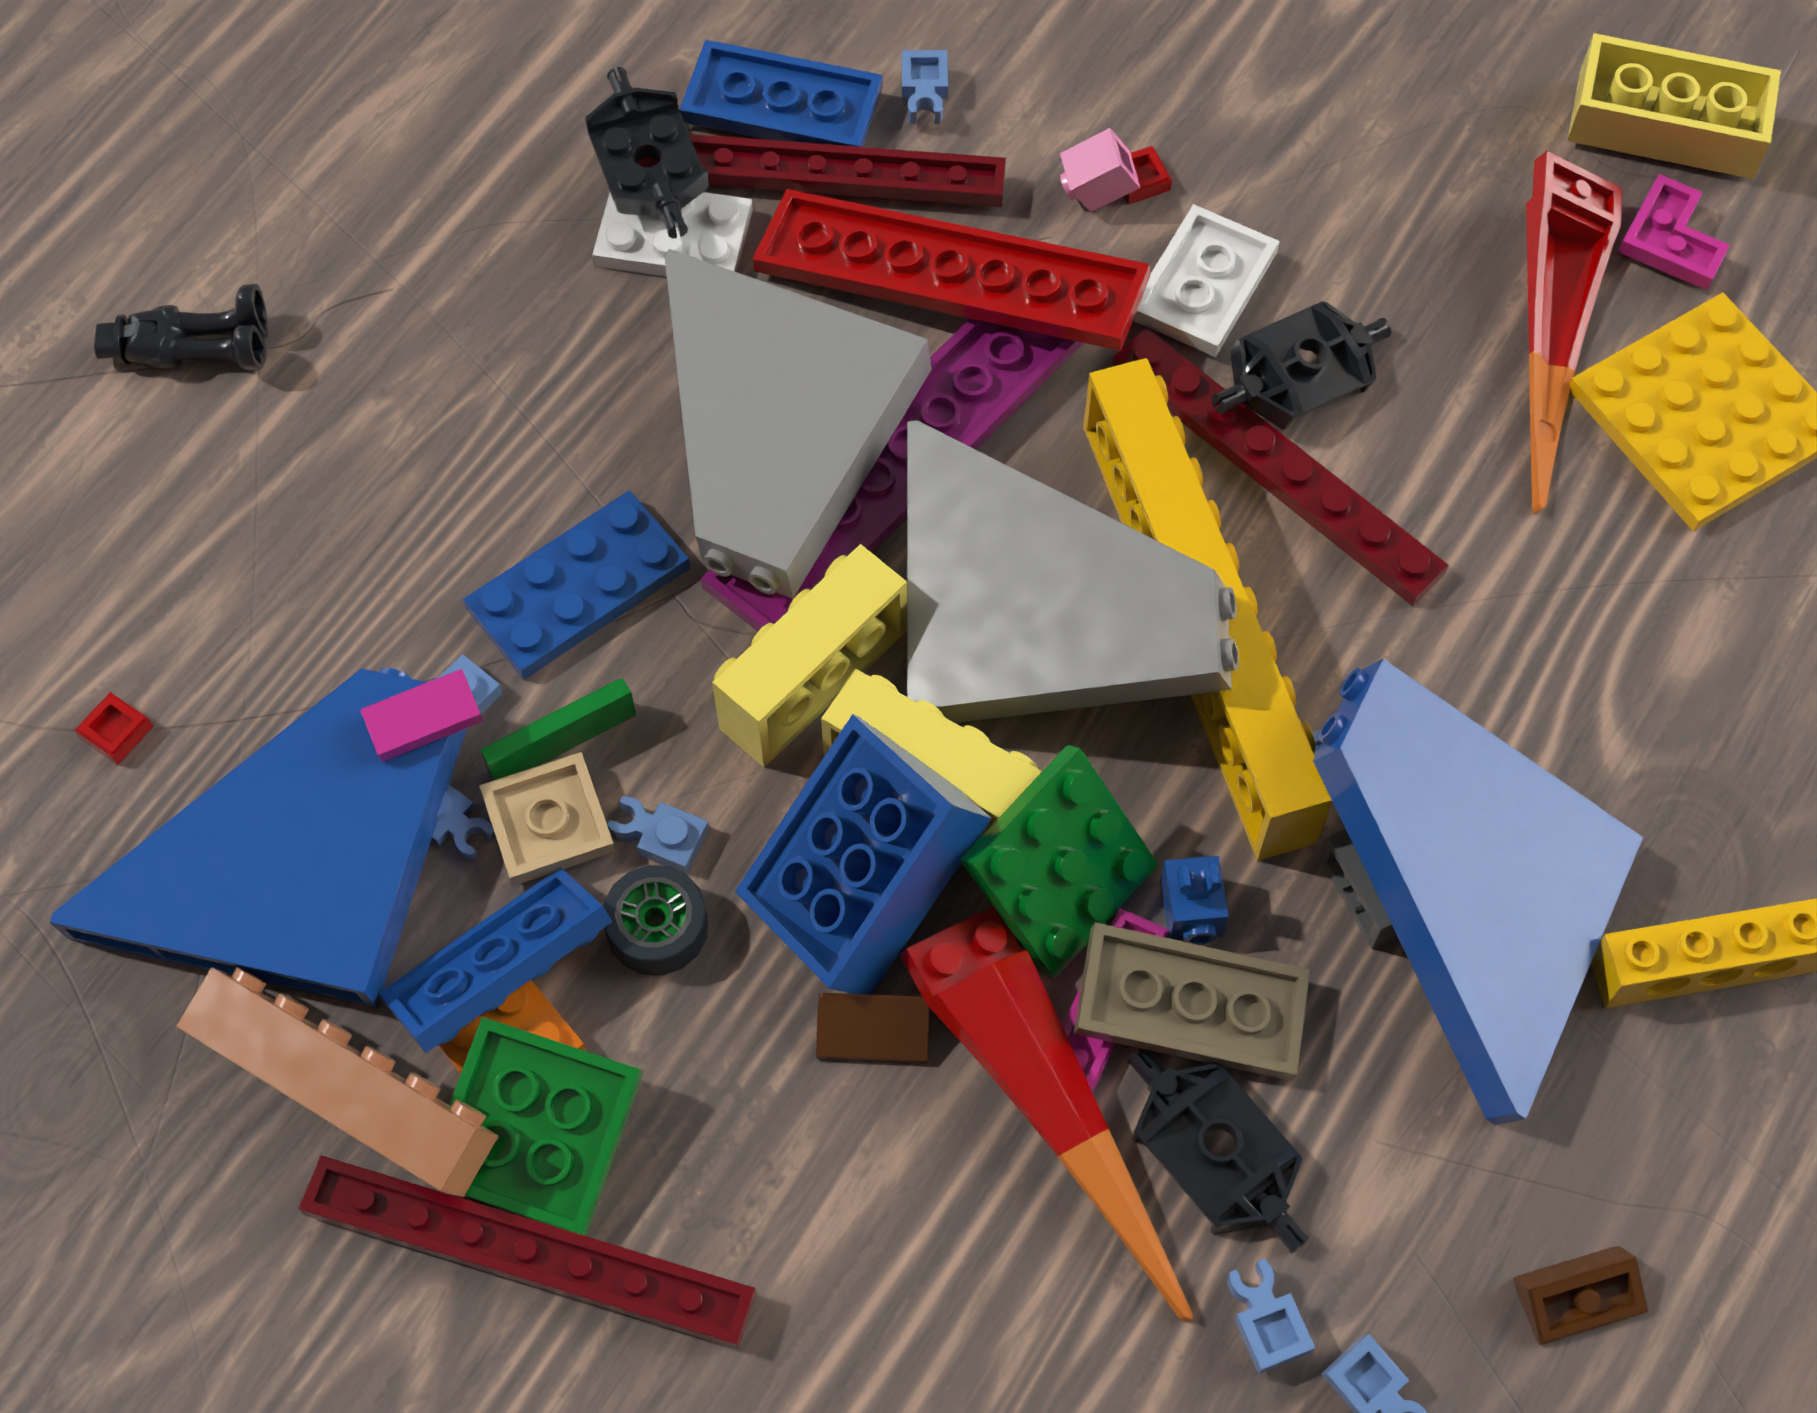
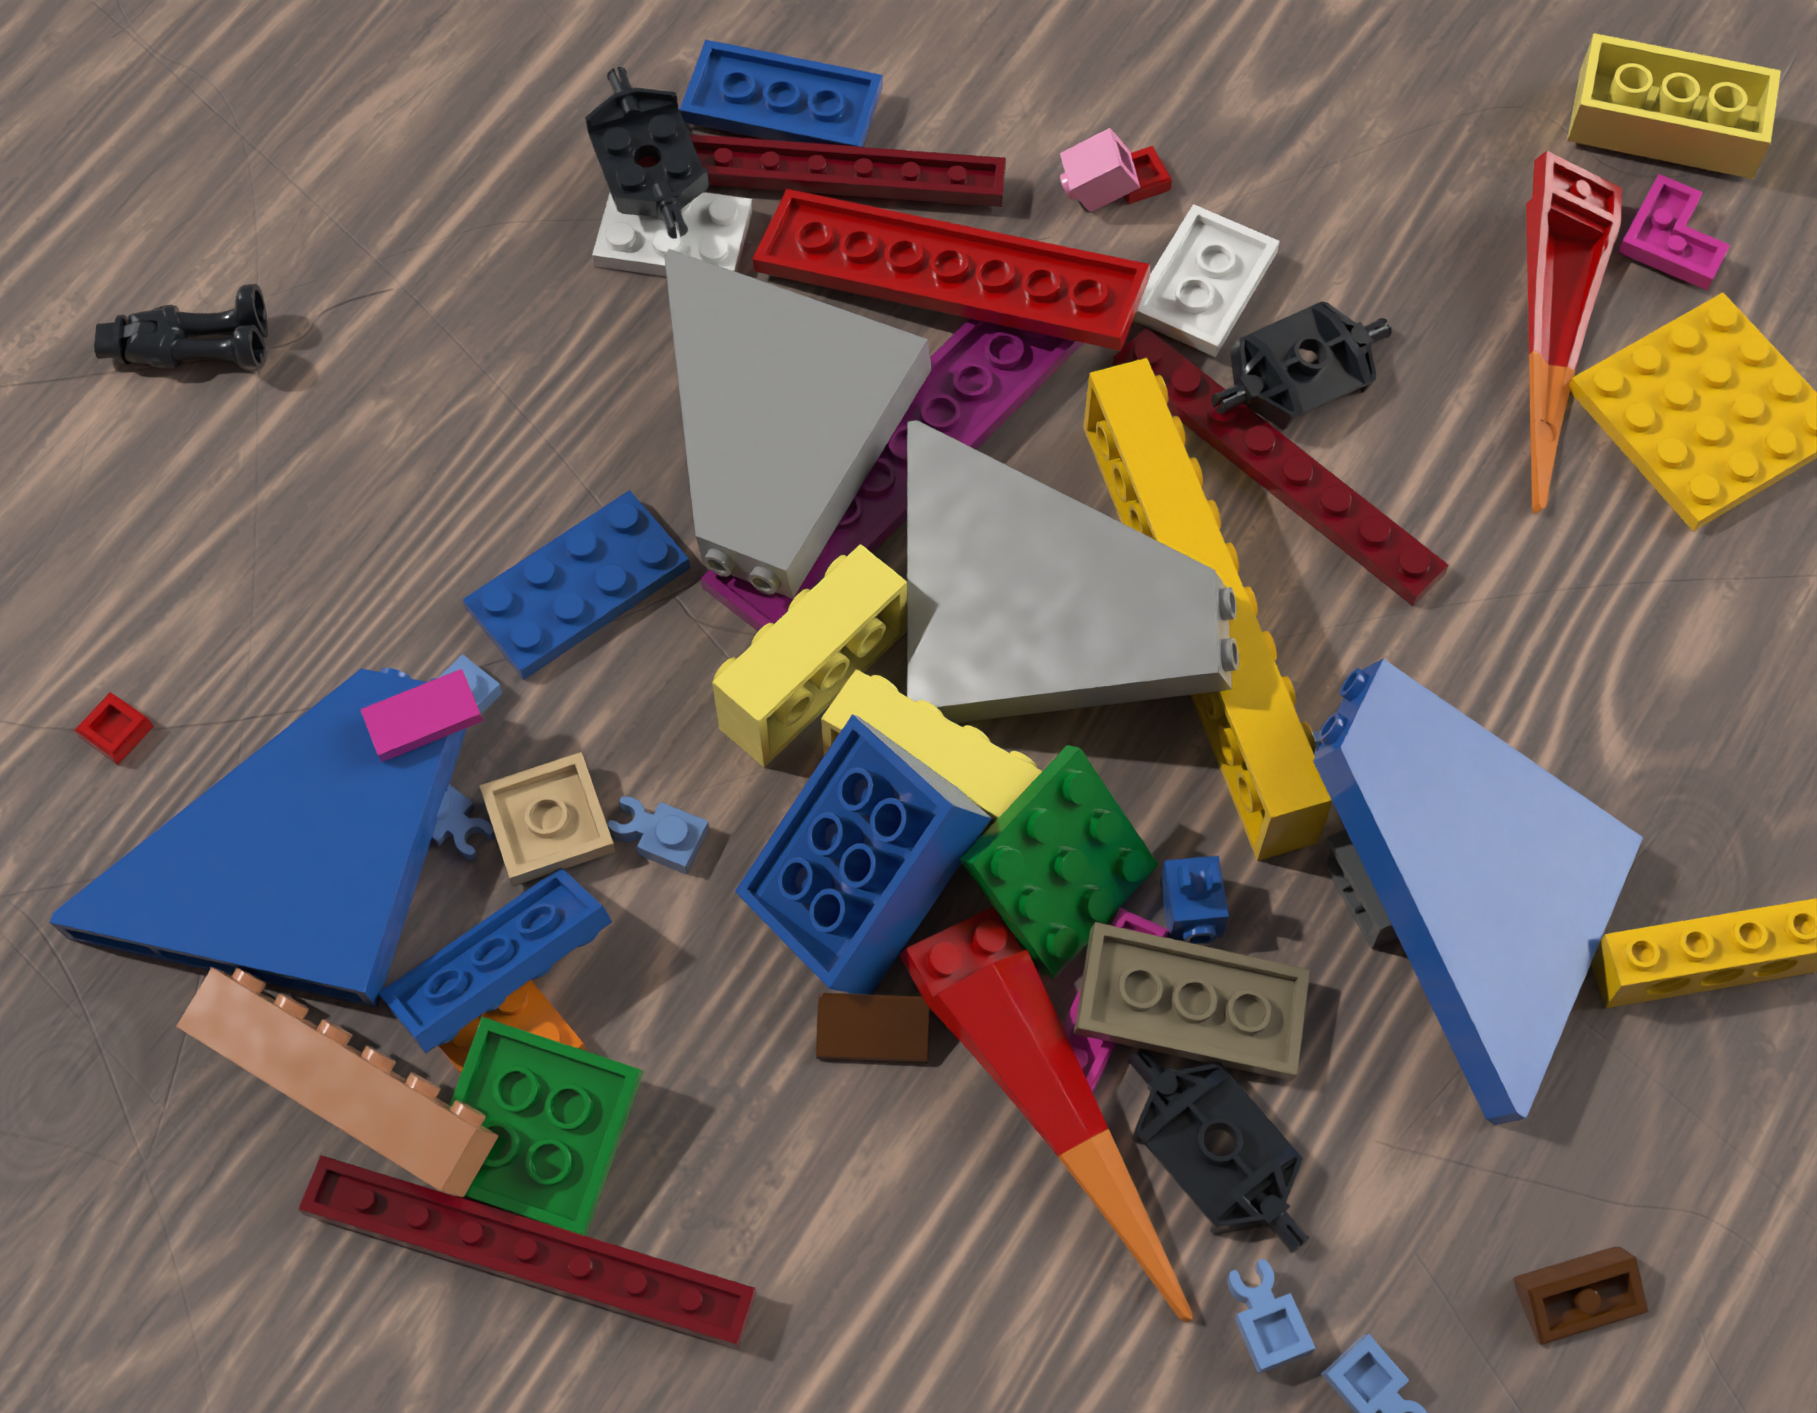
(560, 730): green tile -> none
(631, 908): wheel -> none
(925, 82): medium blue plate -> none

